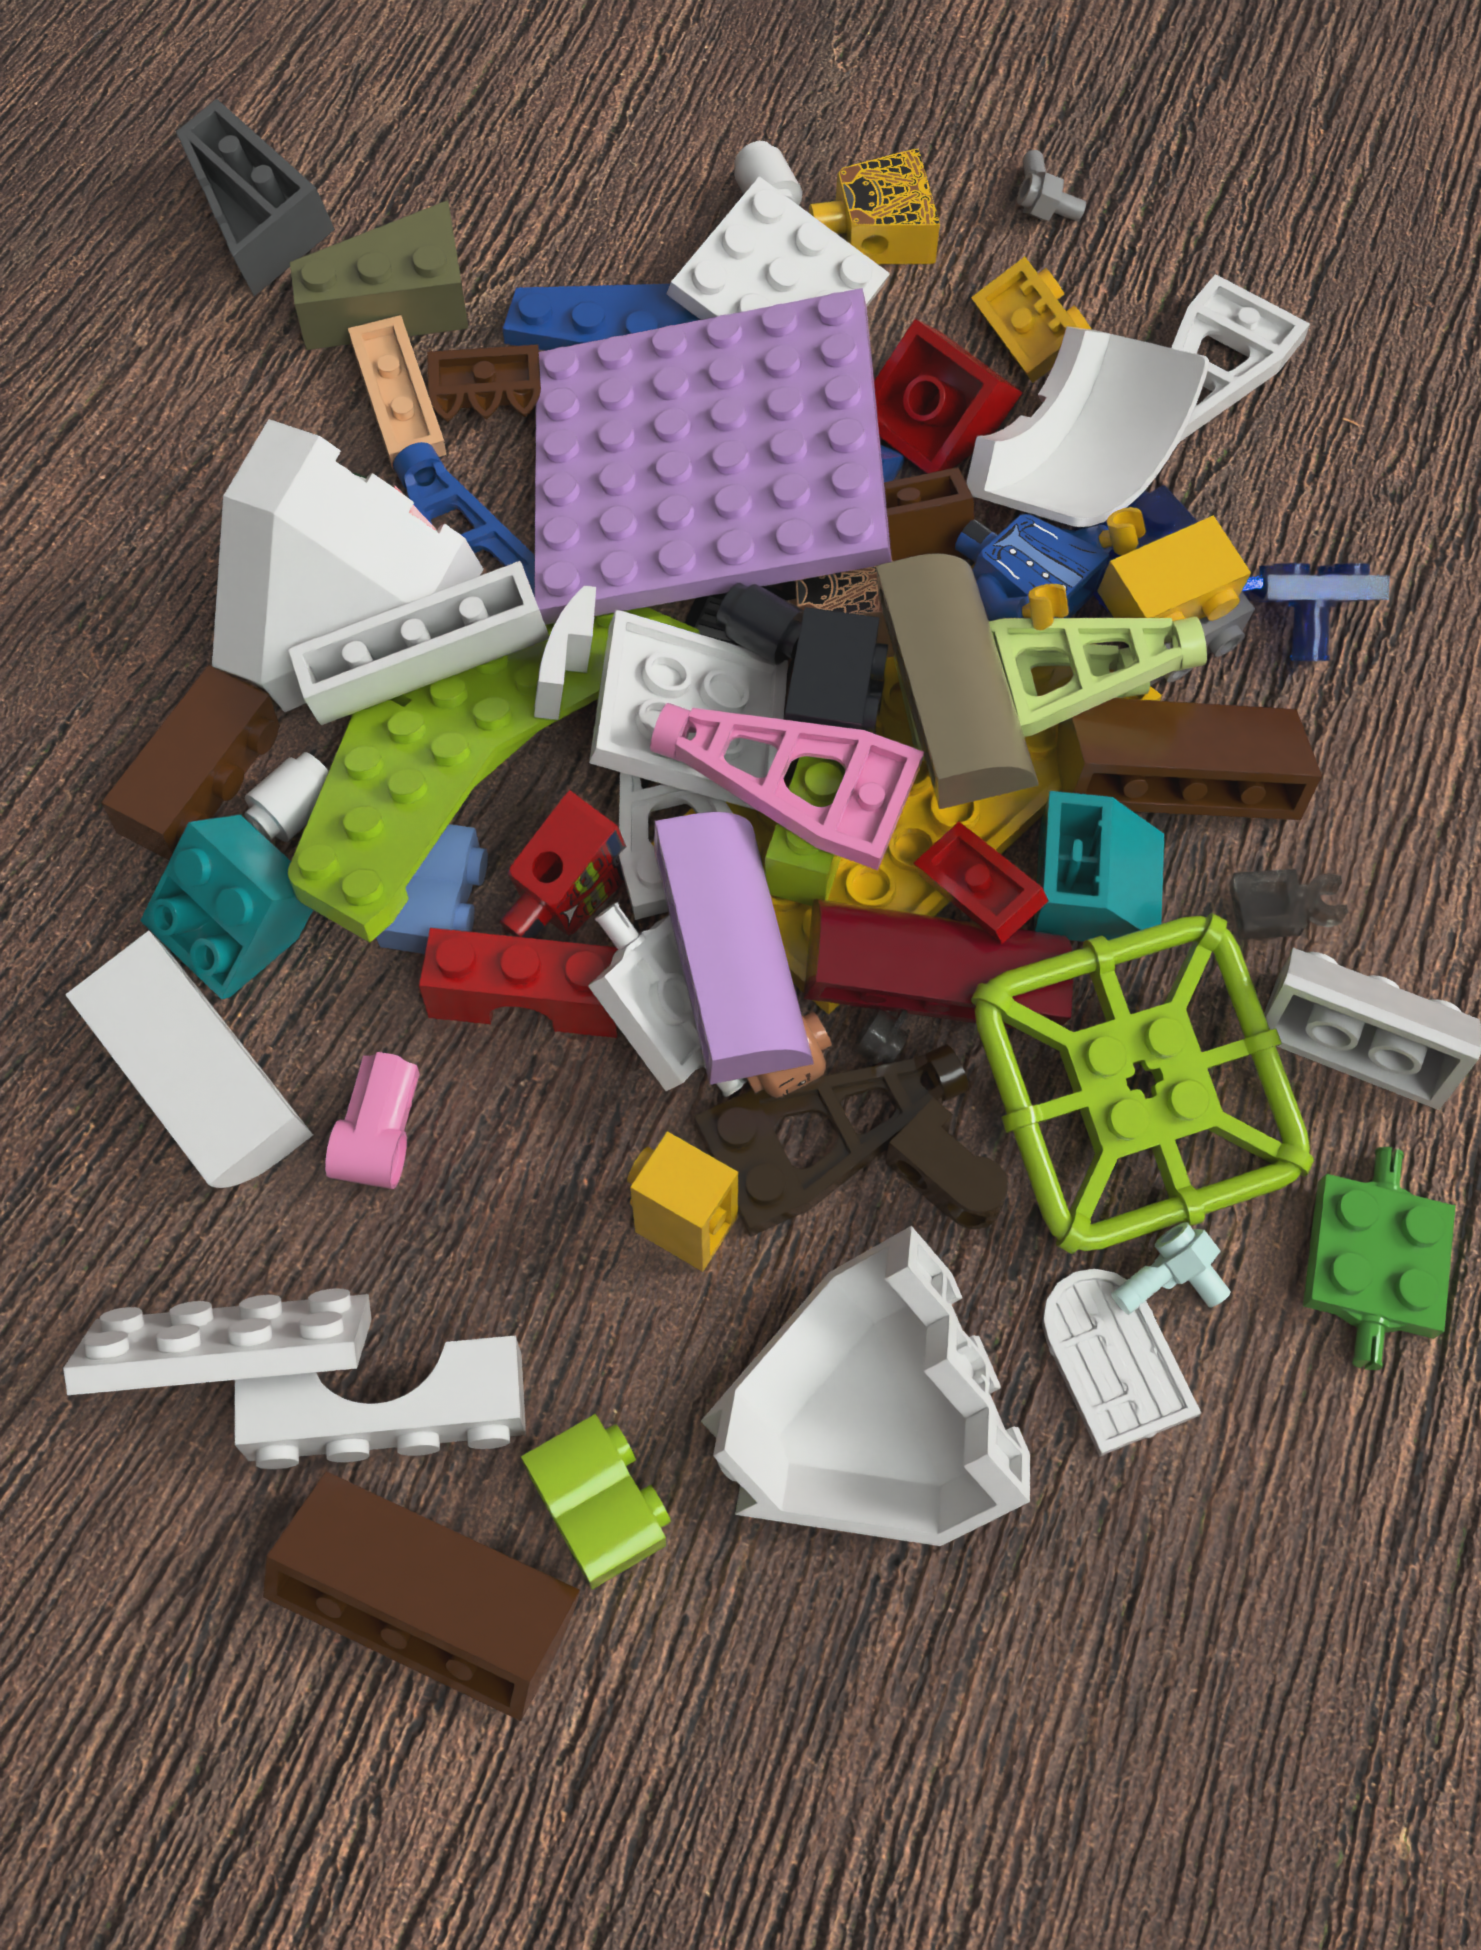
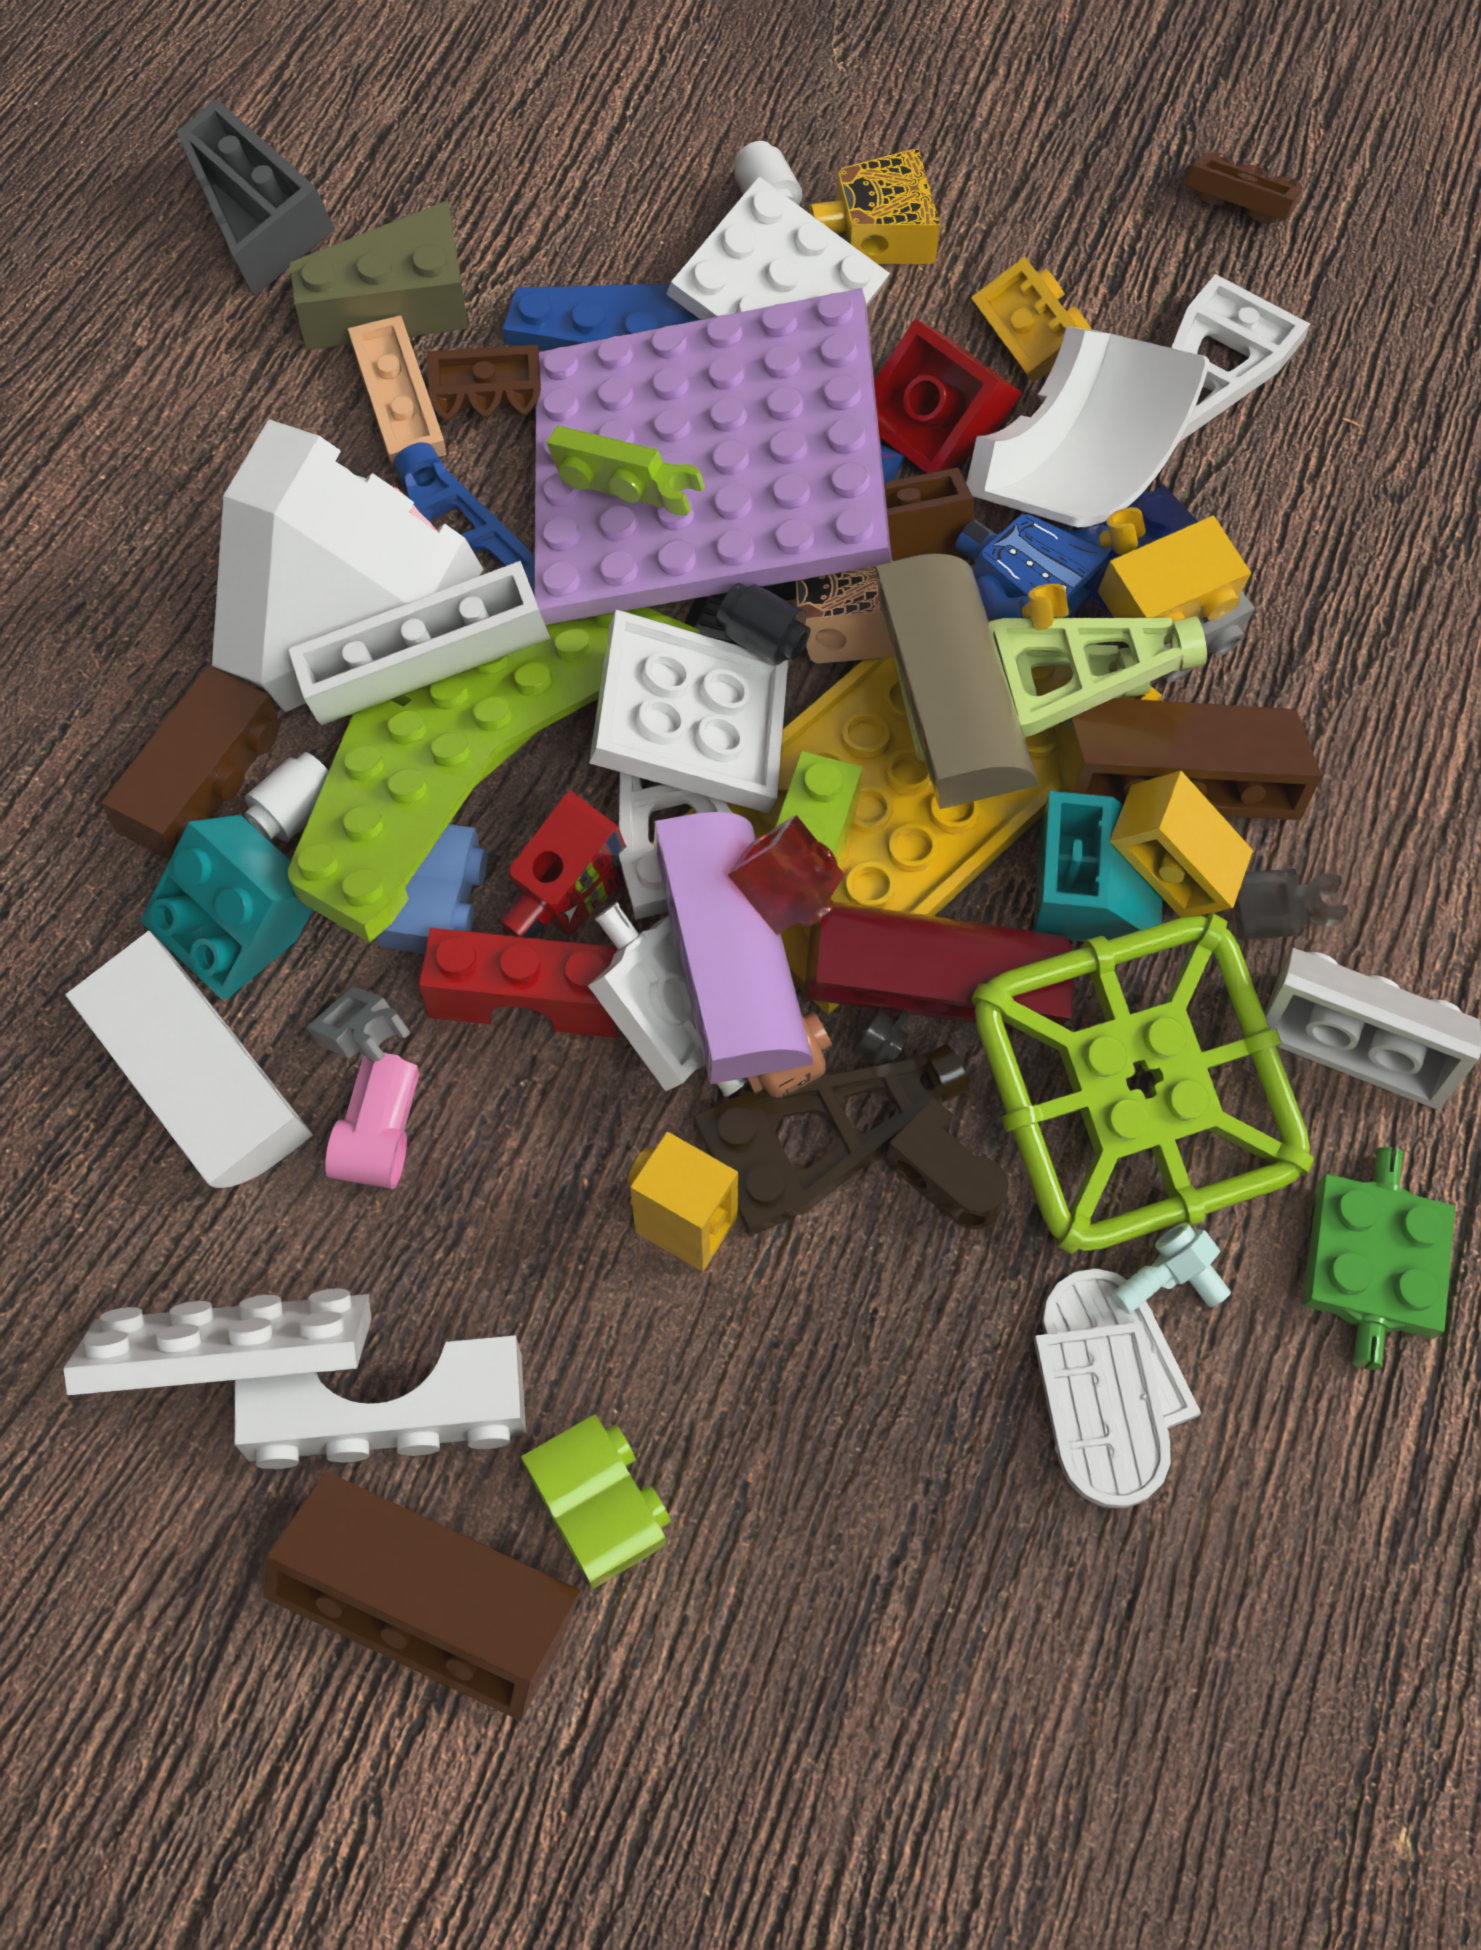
(357, 1025): none -> light grey plate
(565, 650): white slope -> none
(622, 469): none -> lime plate
(788, 876): none -> clear red brick
(837, 672): black brick -> none
(867, 801): bright pink plate -> none
(873, 1410): white panel -> none
(981, 882): red plate -> none
(1043, 194): light grey piece -> none
(1105, 1412): none -> white window
(1181, 845): none -> yellow brick
(1244, 185): none -> reddish brown plate
(1313, 598): clear blue plate -> none

